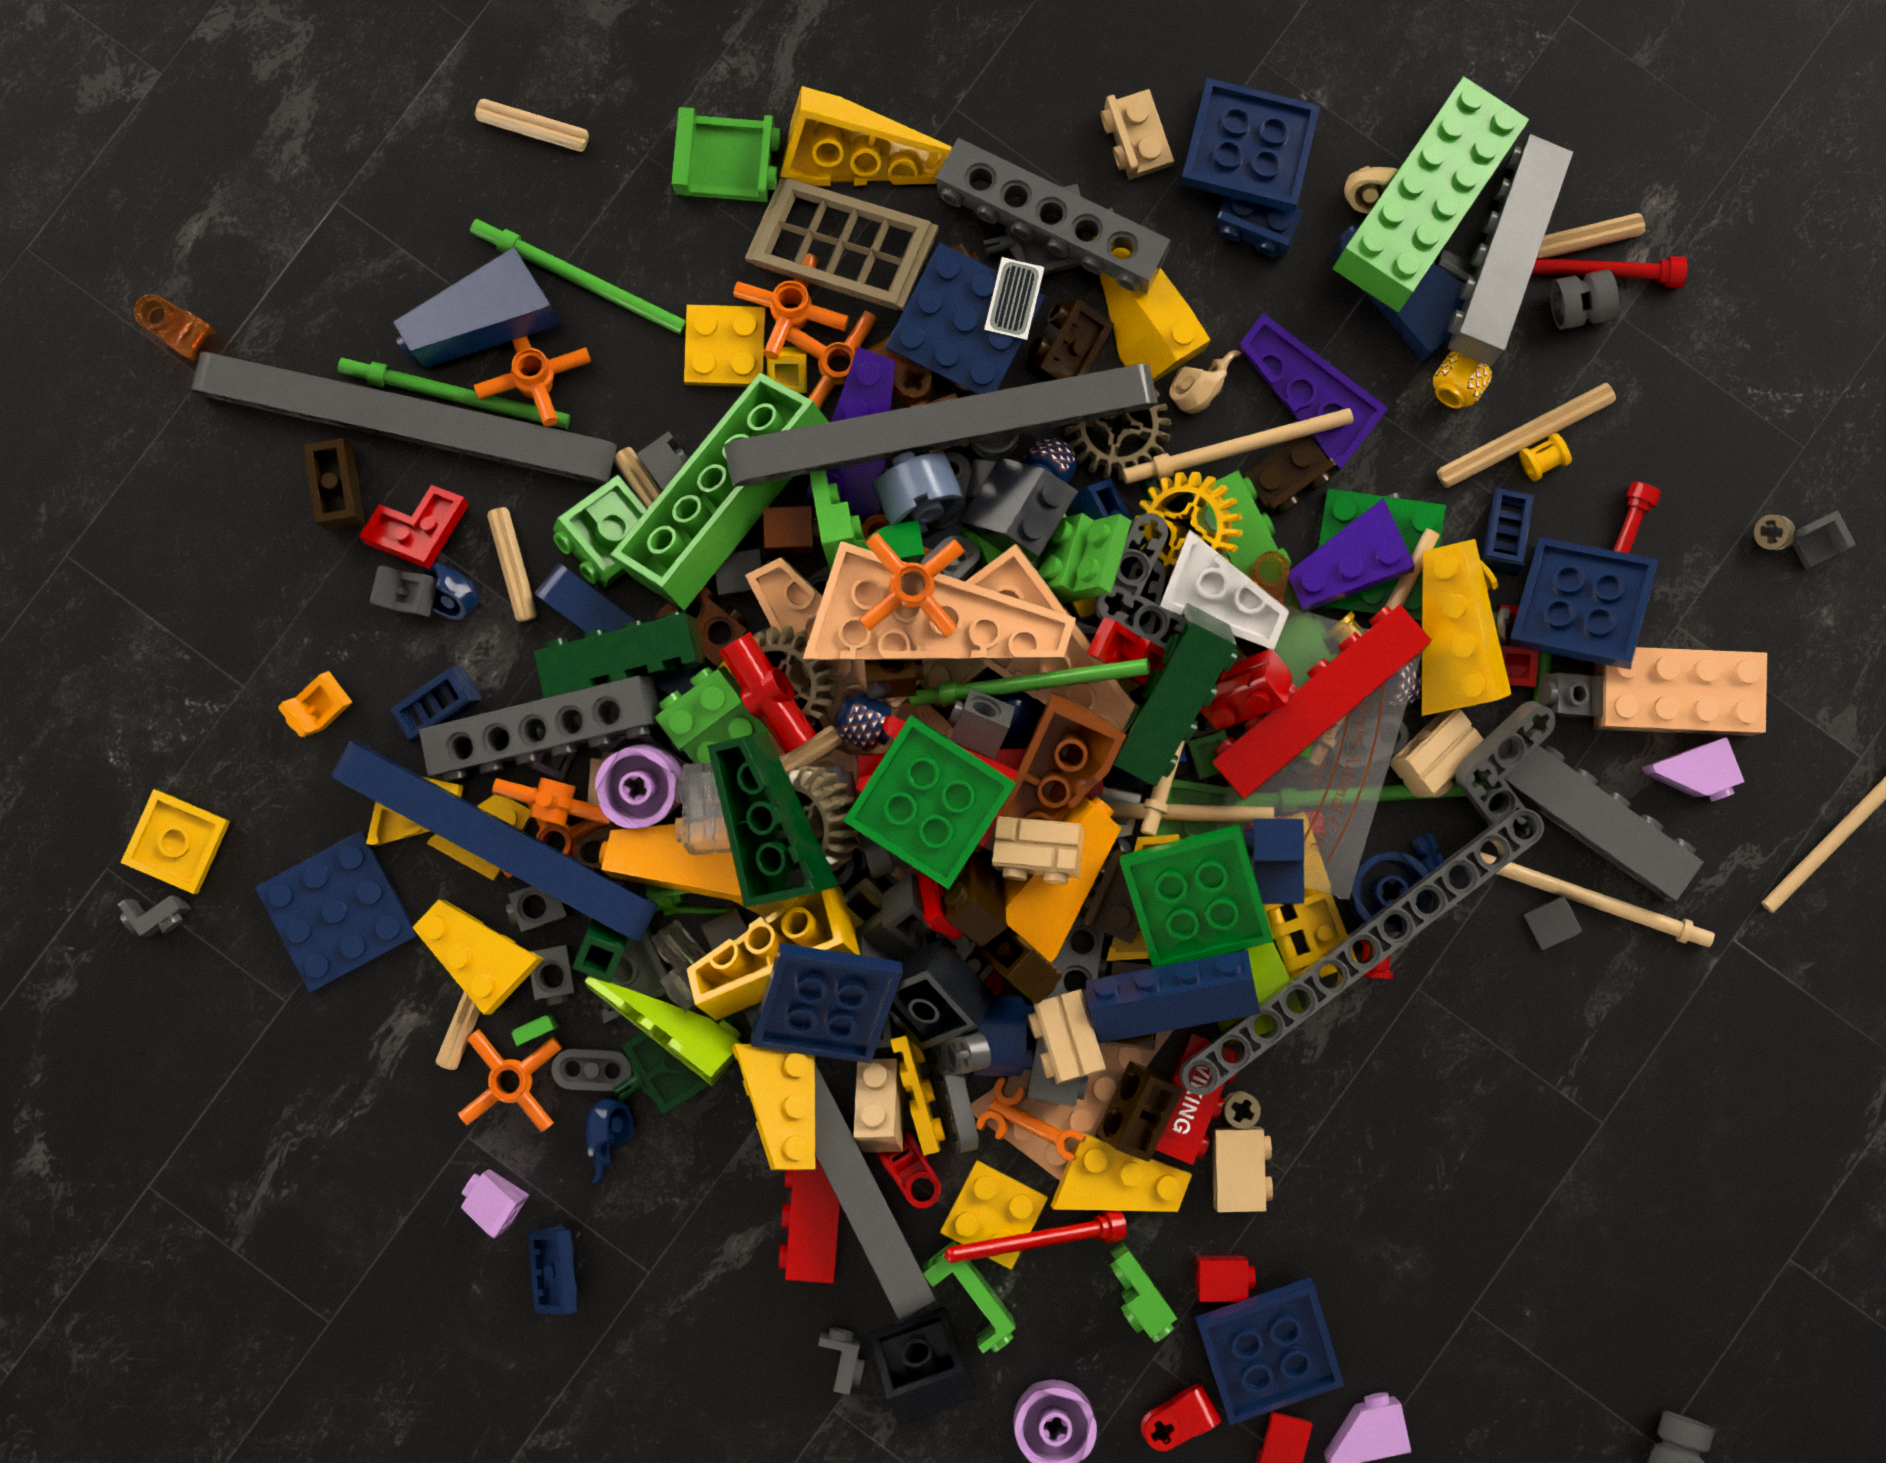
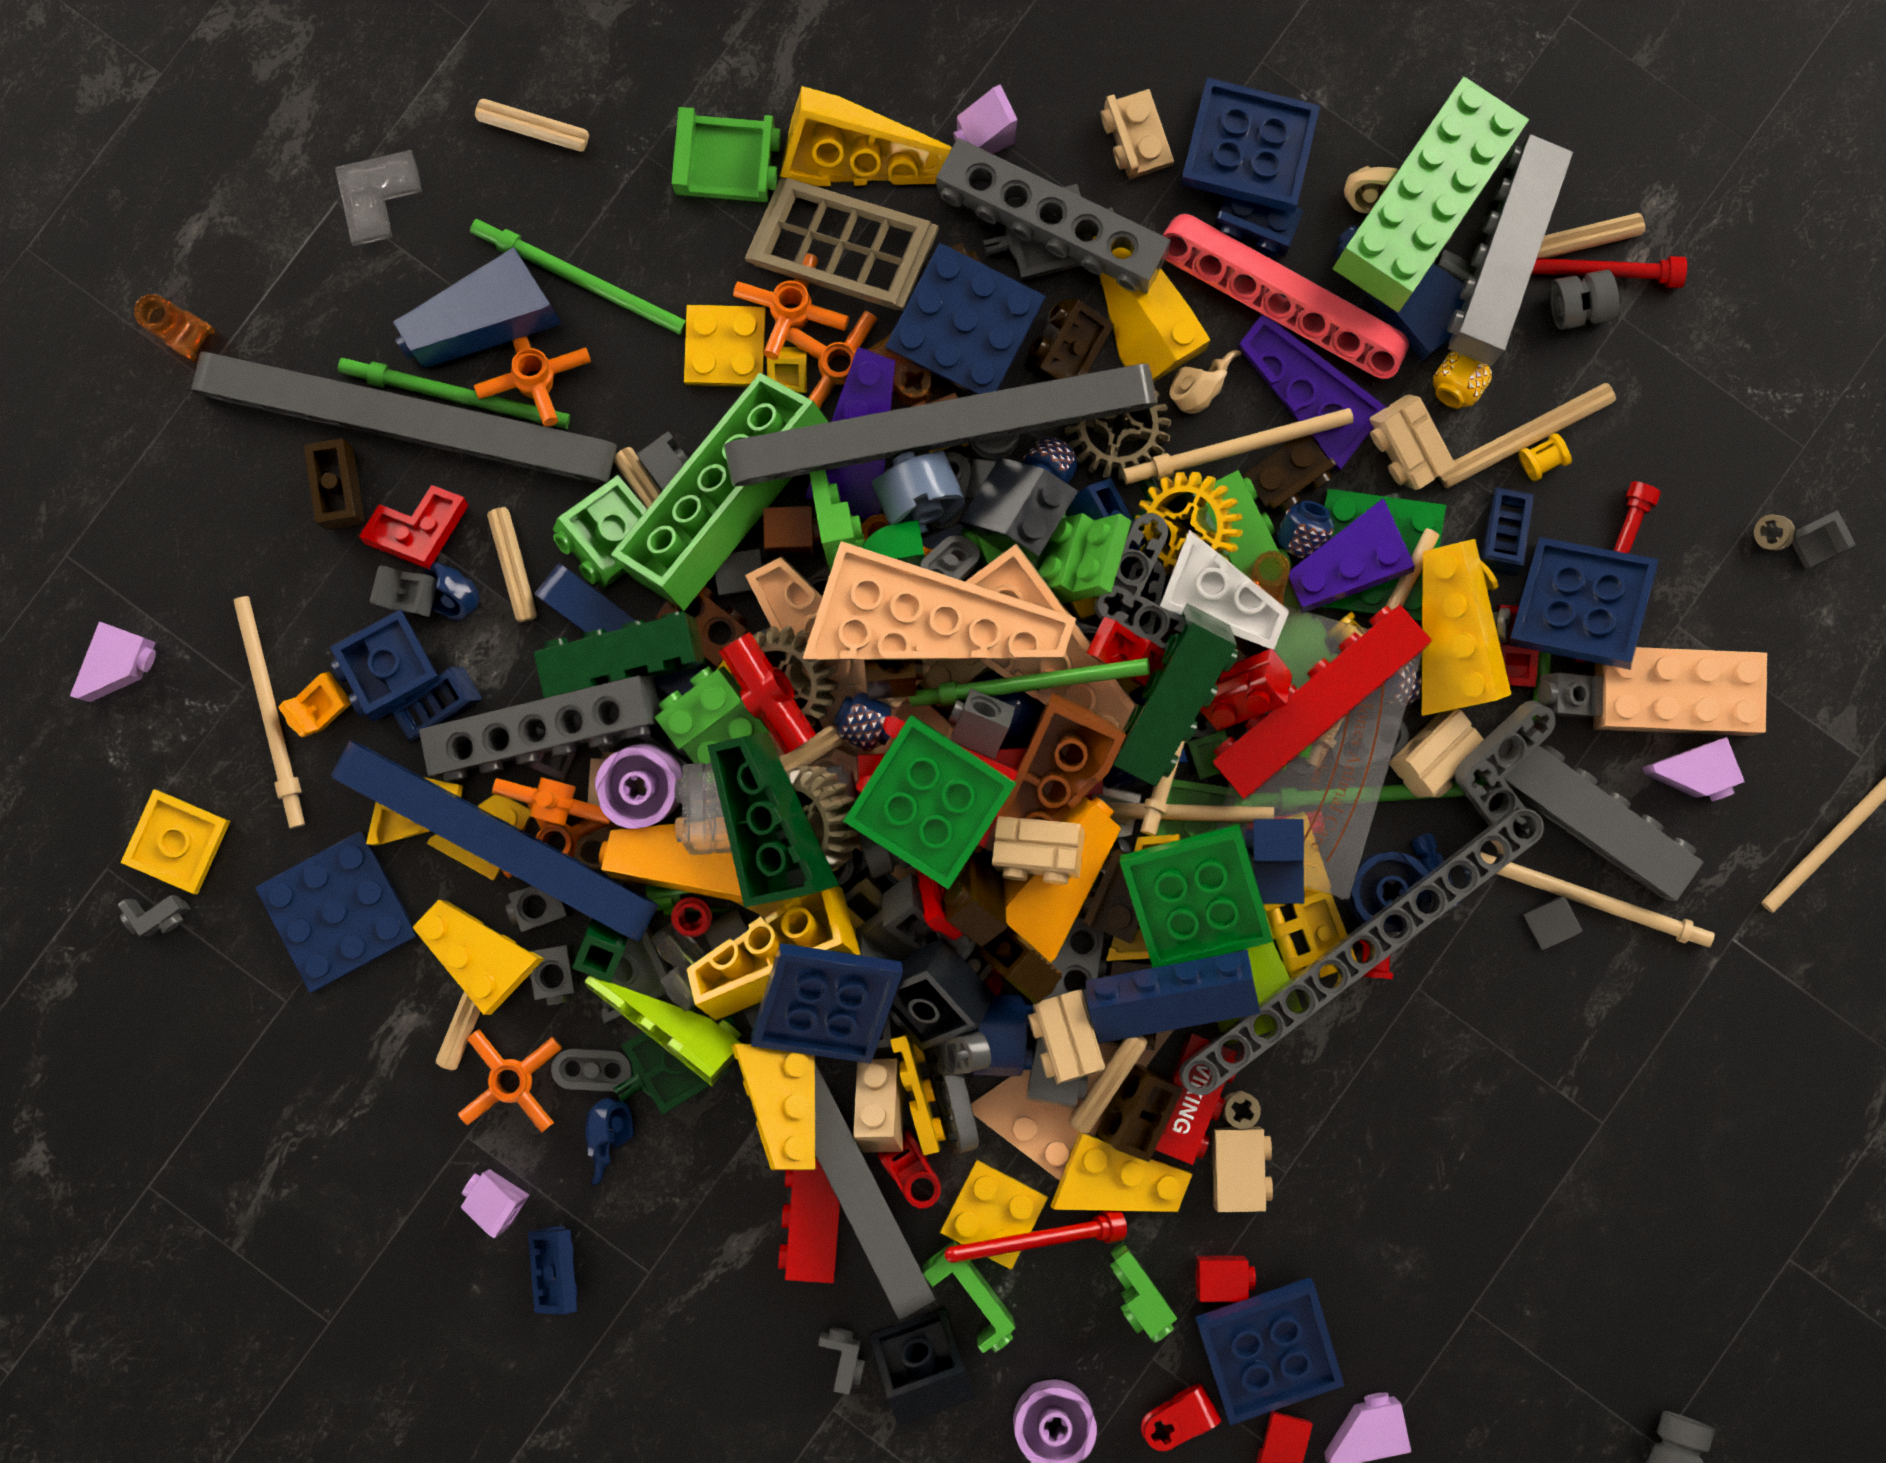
(112, 662): none -> lavender slope
(287, 785): none -> tan bar
(367, 185): none -> clear plate
(383, 666): none -> dark blue plate
(535, 1029): bright green tile -> none
(691, 925): none -> red cone
(926, 574): orange bar -> none
(988, 122): none -> lavender slope
(1004, 1110): orange bar -> none
(1014, 298): sticker -> none
(1108, 1083): none -> tan axle
(1302, 294): none -> coral beam
(1304, 529): none -> dark blue head
(1411, 442): none -> tan brick

